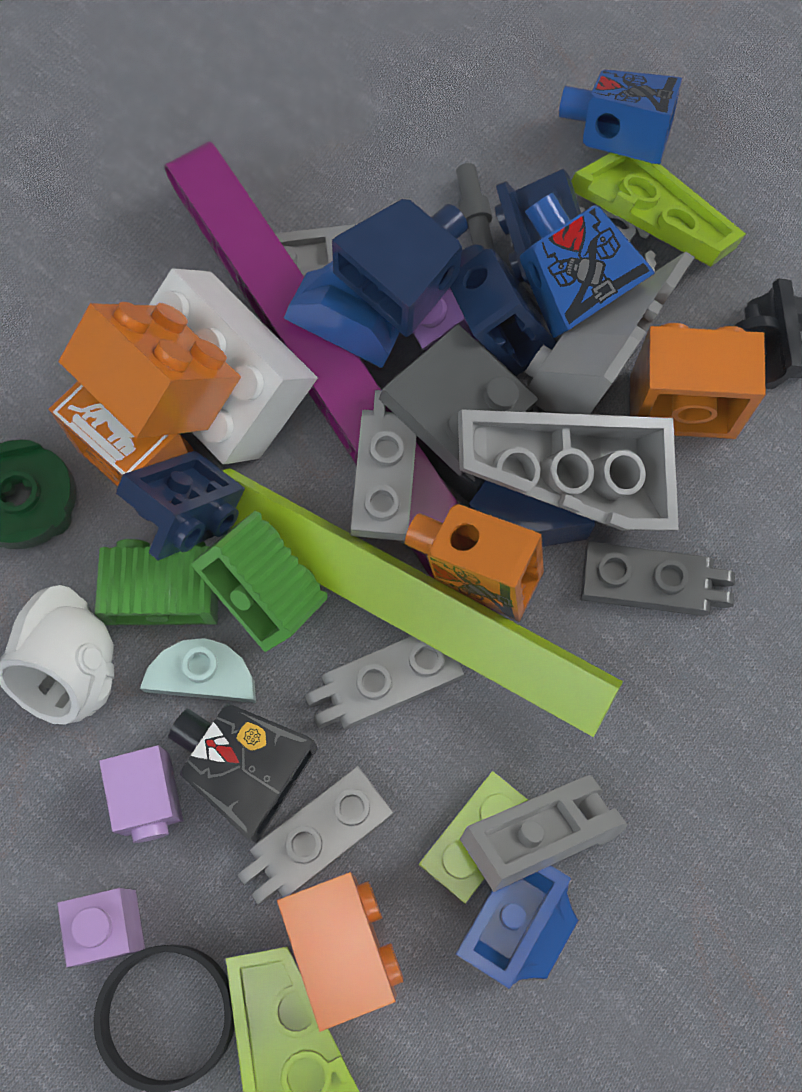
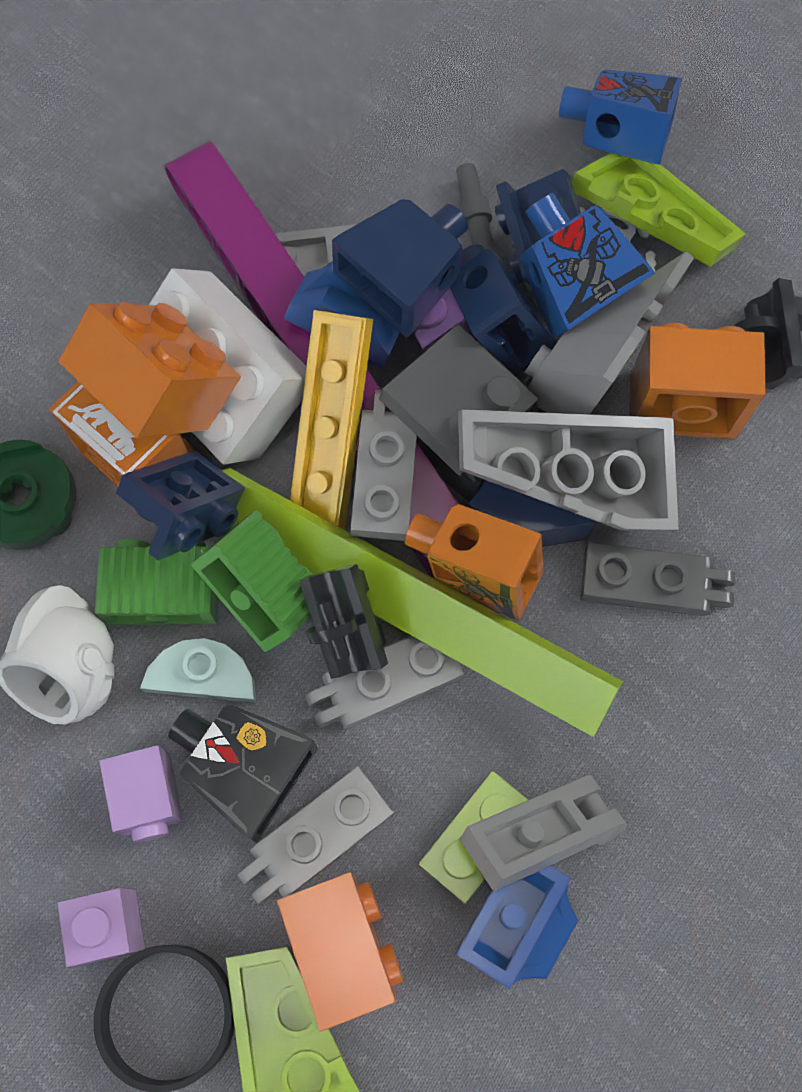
(331, 414): none -> yellow tile
(344, 621): none -> black hips

